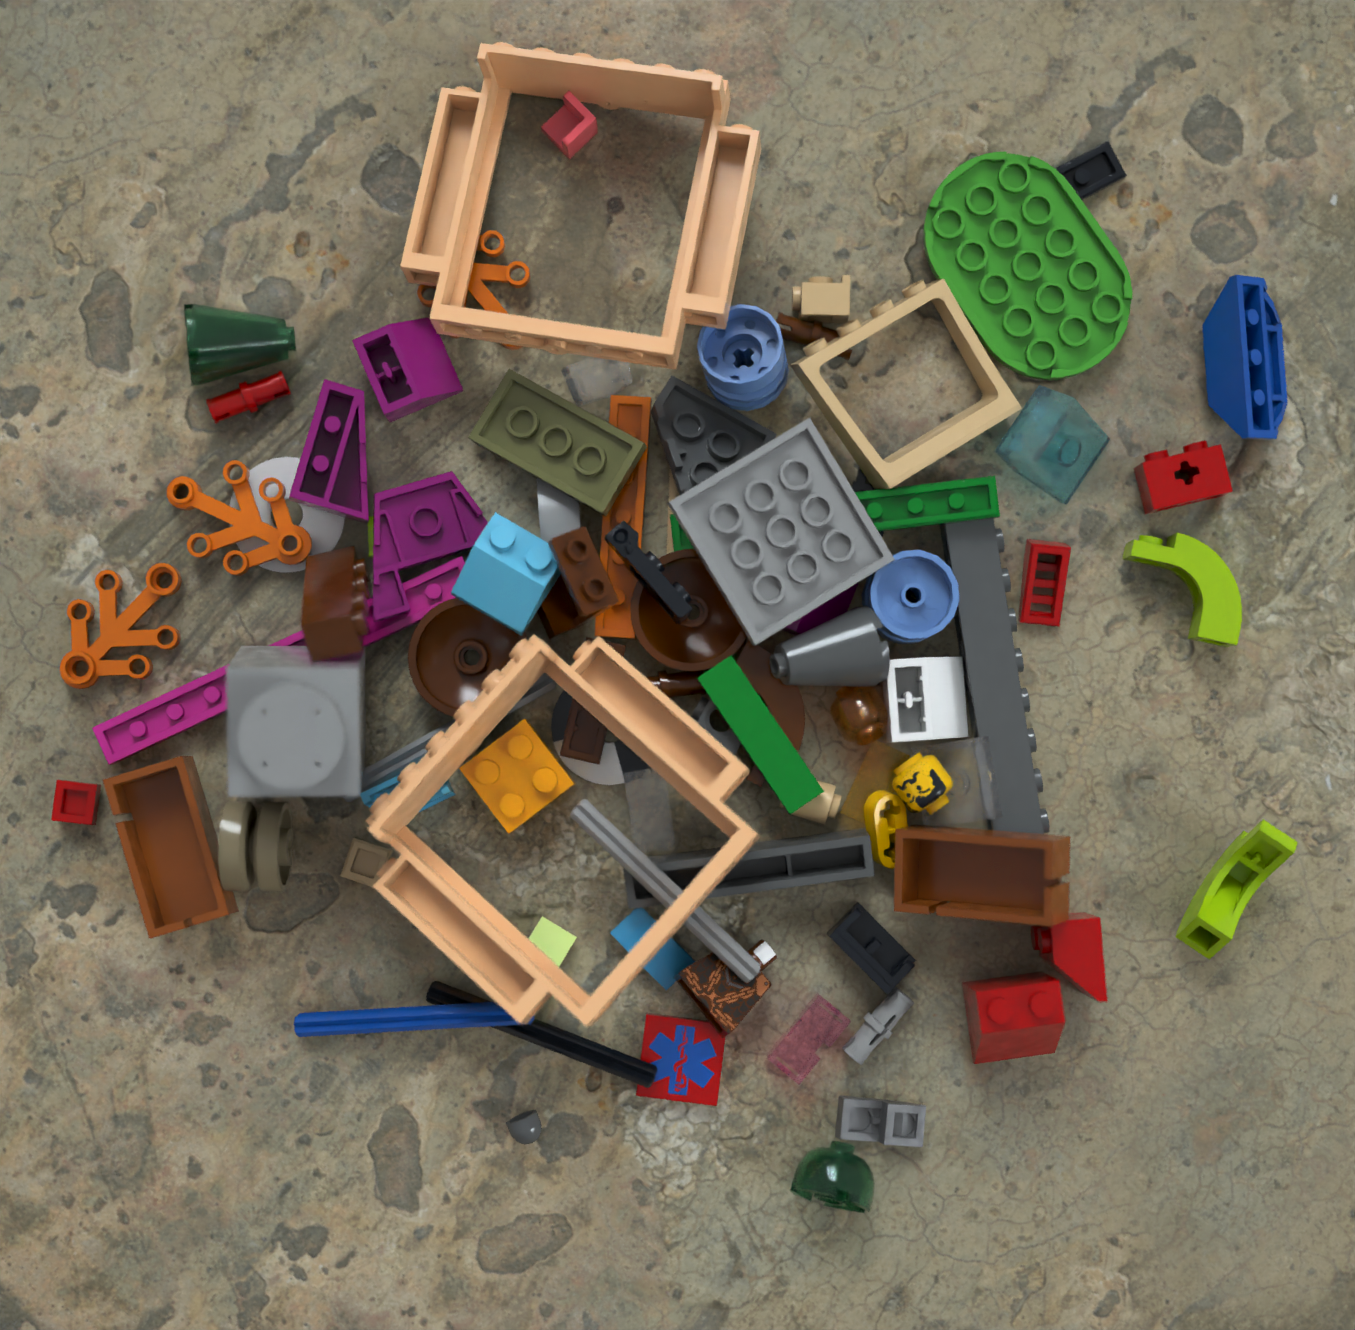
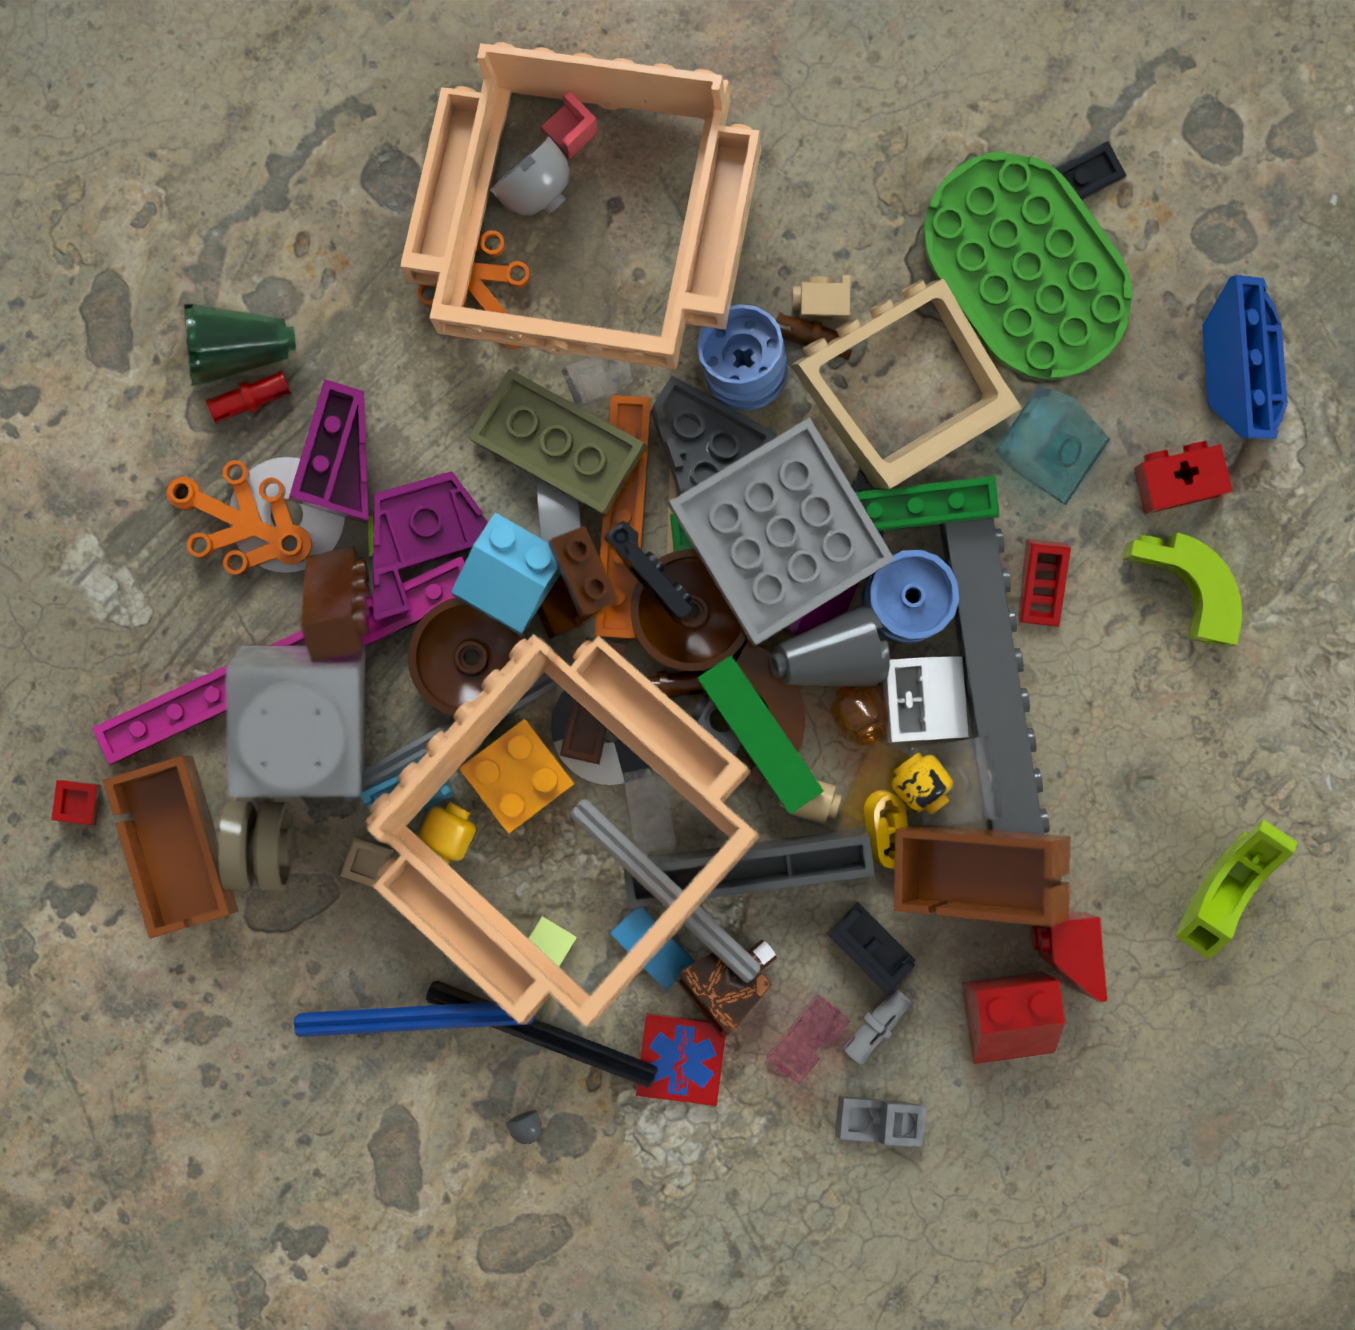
(116, 630): orange plant -> none
(407, 367): magenta slope -> none
(448, 831): none -> yellow head
(535, 181): none -> light grey cylinder
(835, 1178): clear green cylinder -> none

